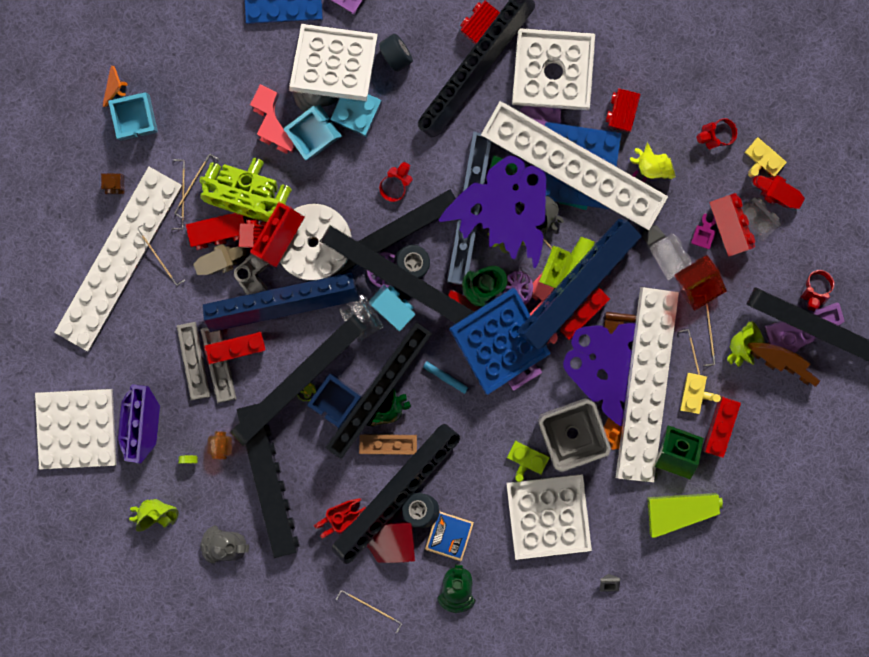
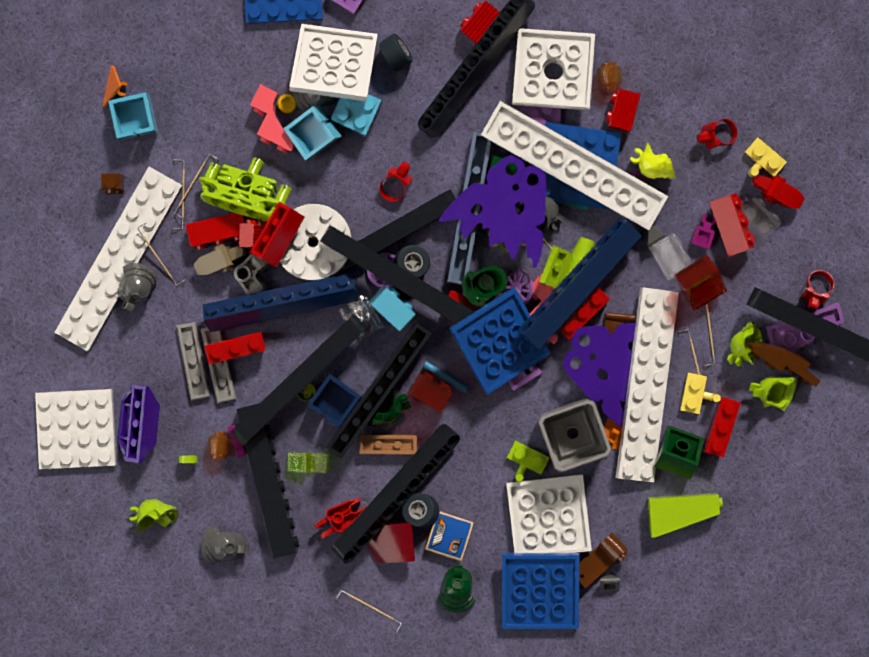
(136, 284): none -> dark grey helmet
(240, 450): none -> magenta plate
(286, 104): none -> yellow tile
(308, 462): none -> clear neon green slope
(430, 391): none -> clear red piece
(540, 590): none -> blue plate
(601, 558): none -> reddish brown door
(609, 76): none -> clear orange head
(775, 391): none -> lime helmet

